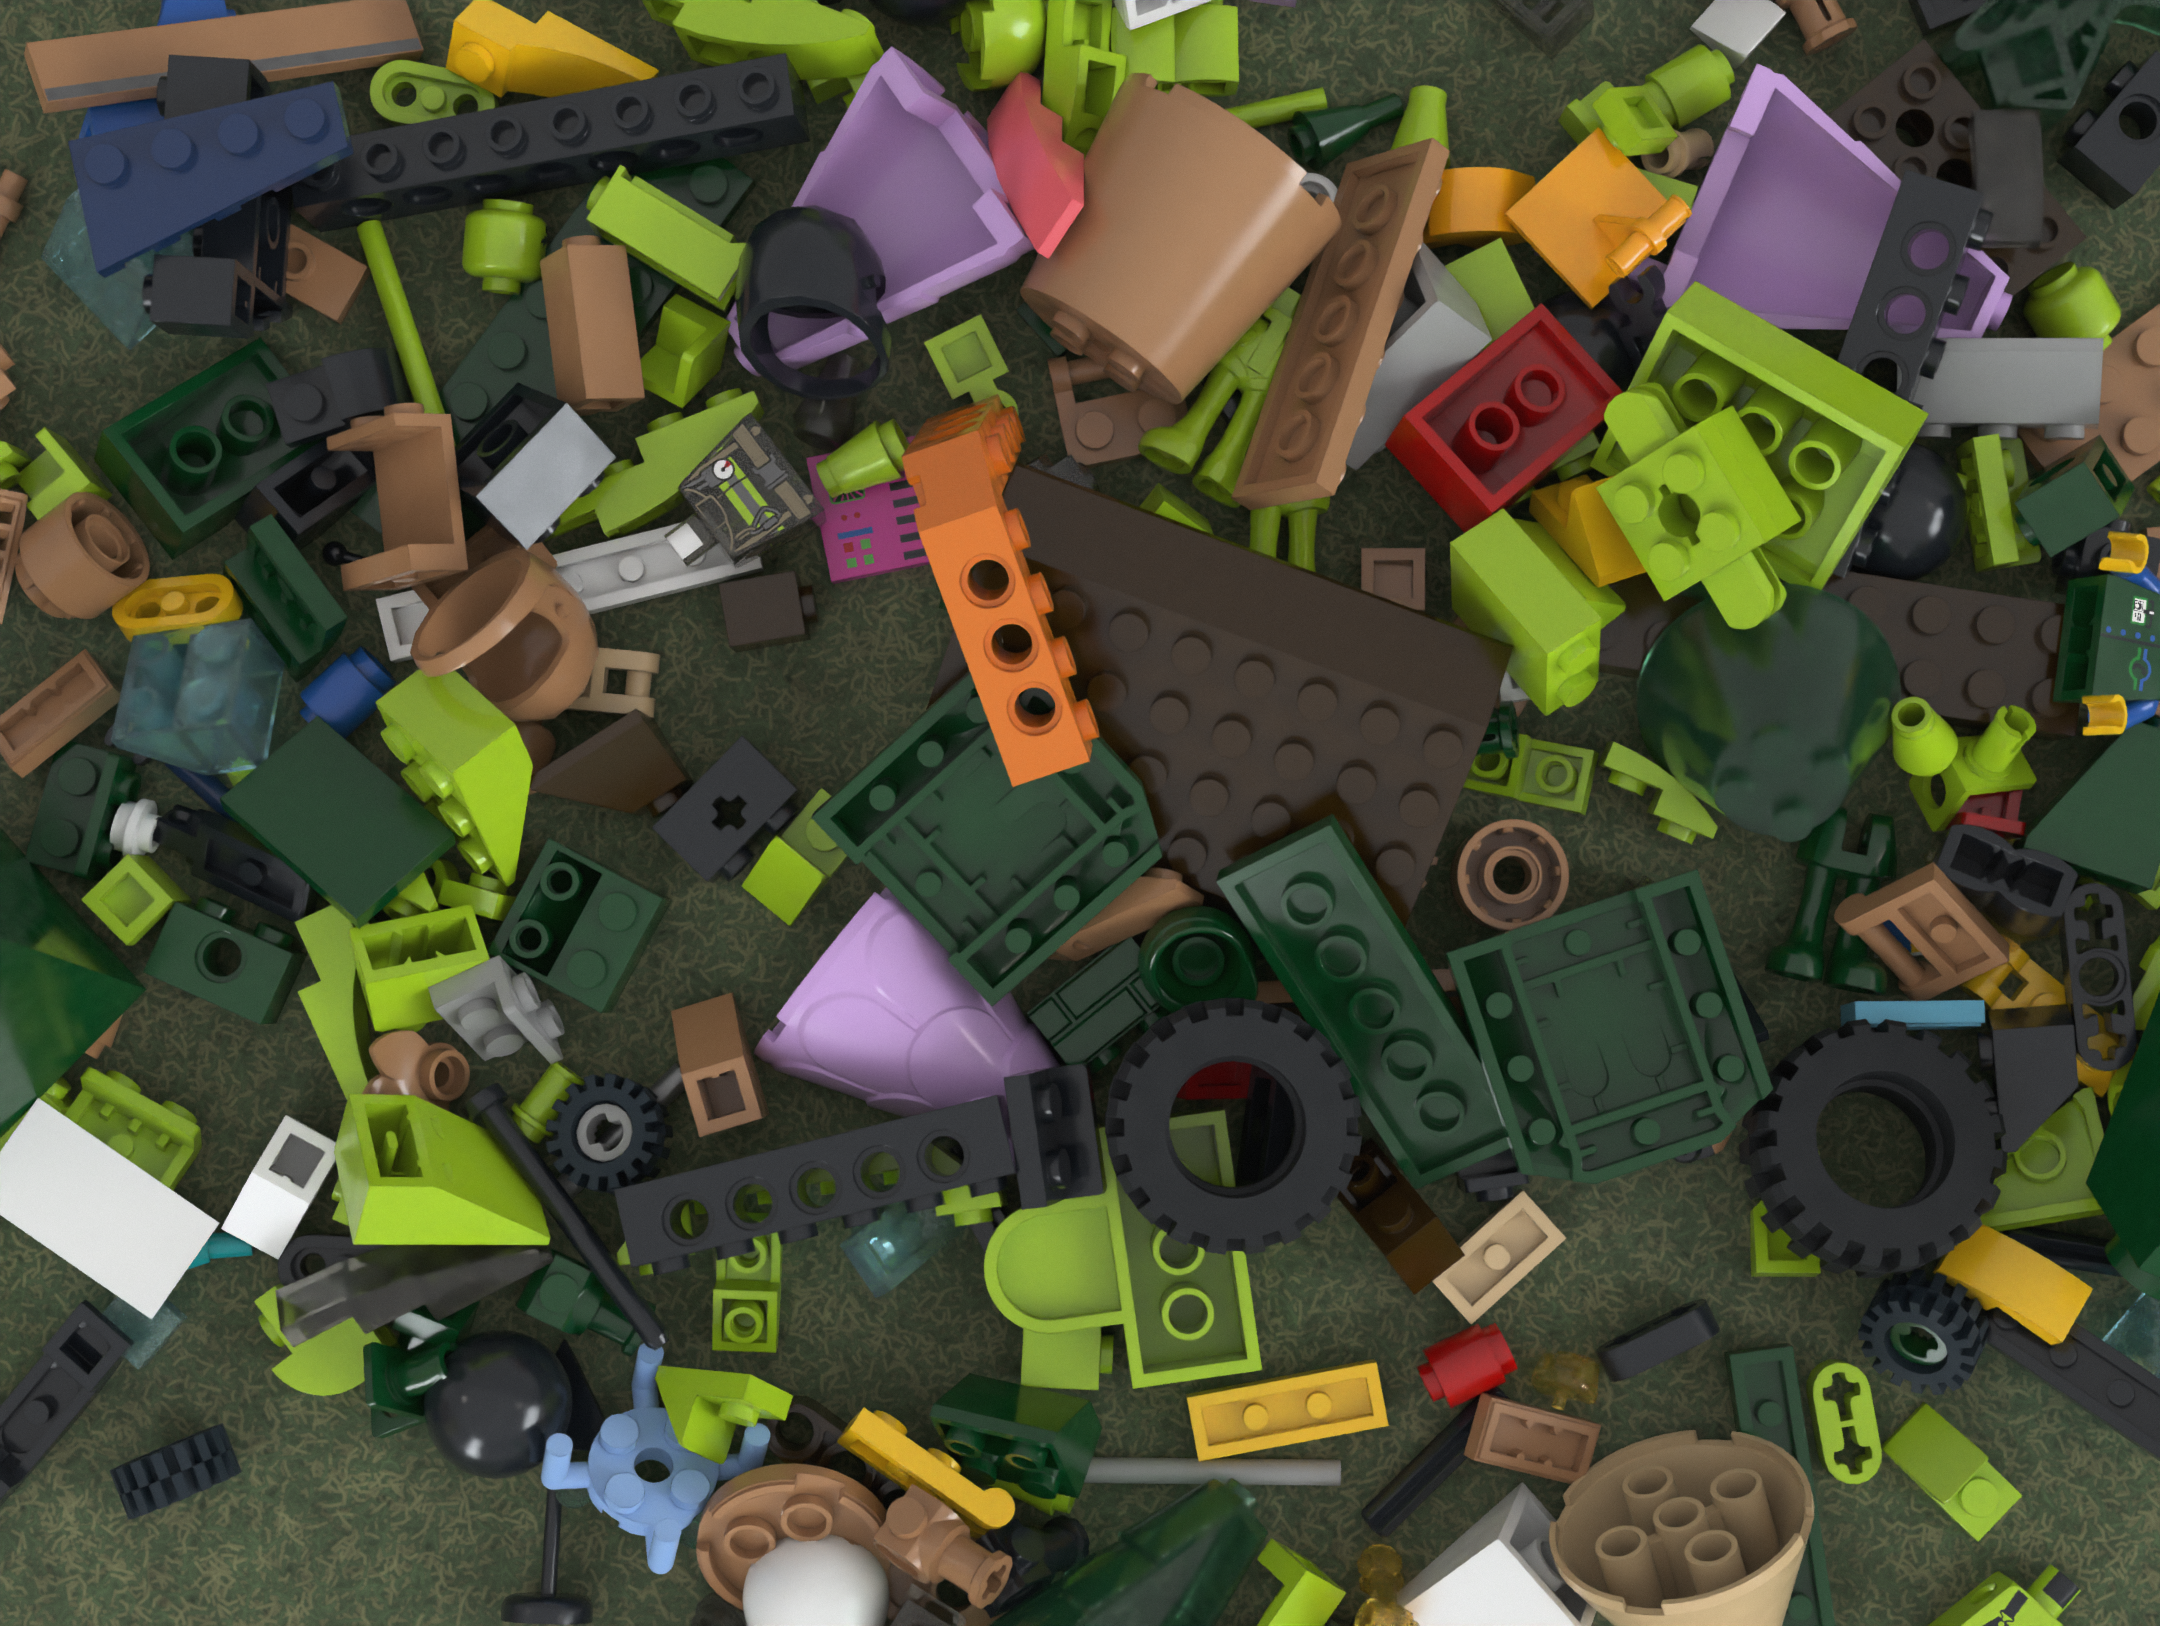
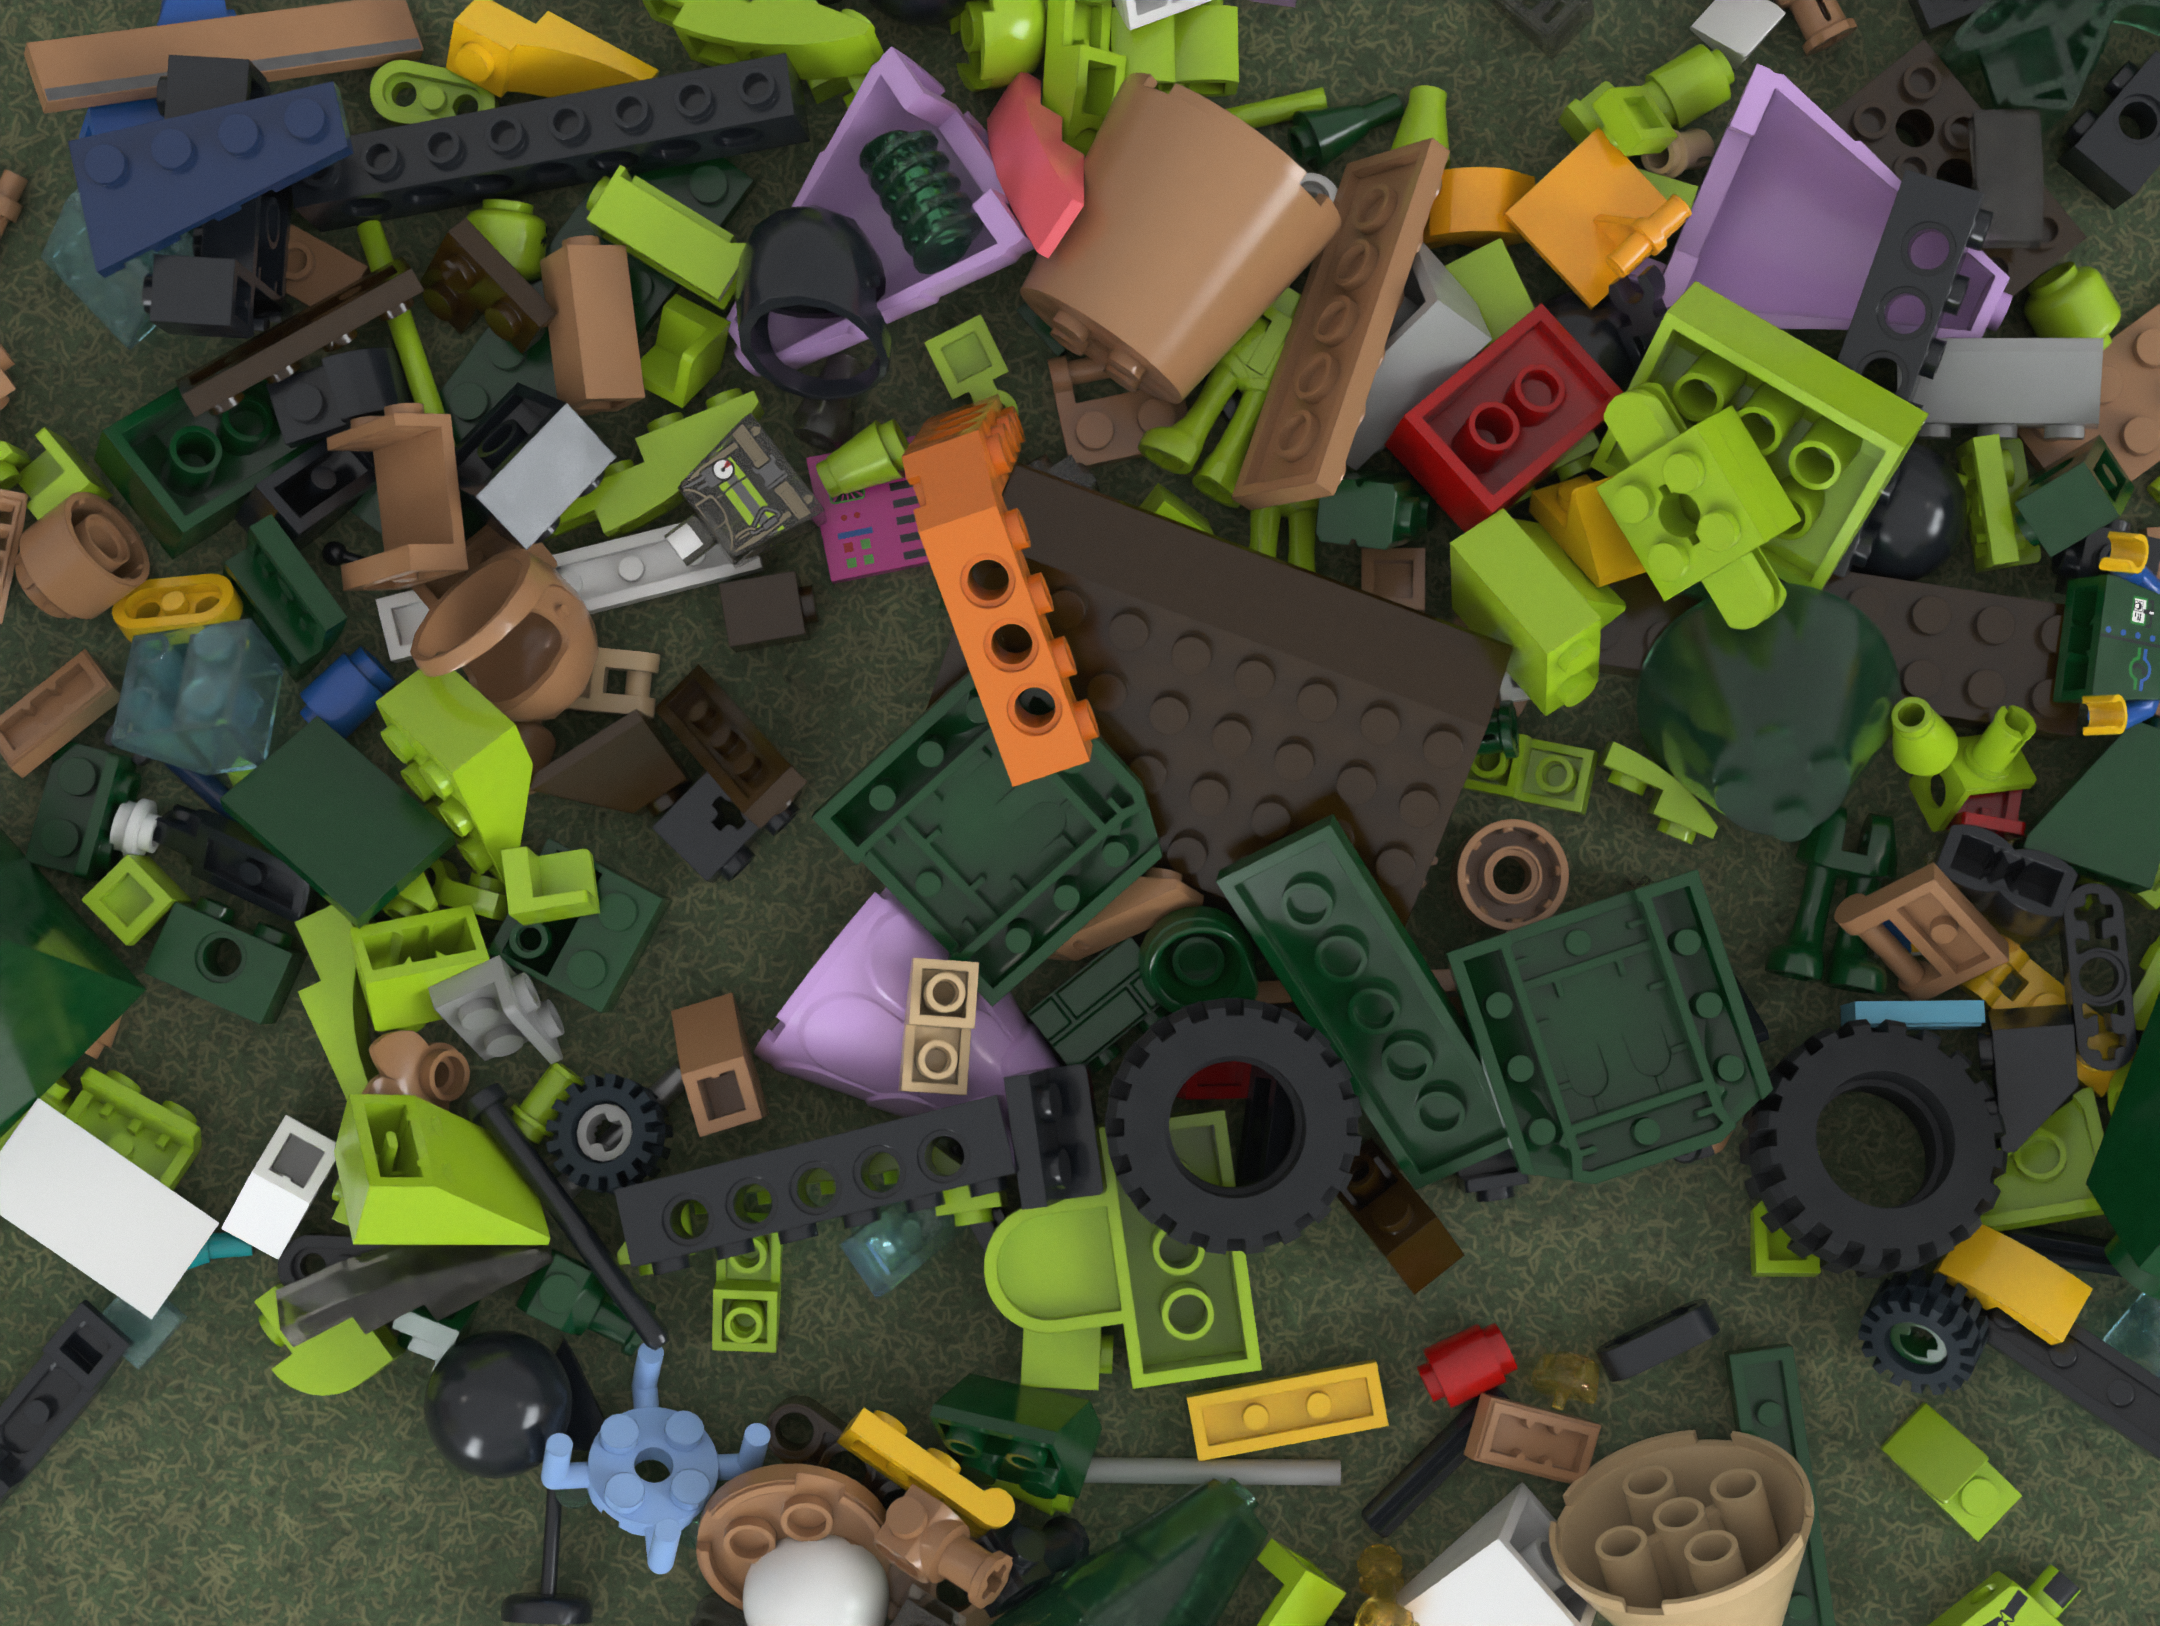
(175, 1471): black bush -> none
(277, 351): none -> dark brown plate
(398, 1383): dark green bracket -> none
(474, 280): none -> dark brown plate
(549, 885): none -> lime panel
(710, 1404): lime slope -> none
(730, 747): none -> dark brown plate
(795, 865): lime slope -> none
(921, 197): none -> clear green piece
(938, 1026): none -> tan slope
(1376, 510): none -> dark green brick
(1498, 1255): tan plate -> none
(1859, 1419): lime beam -> none

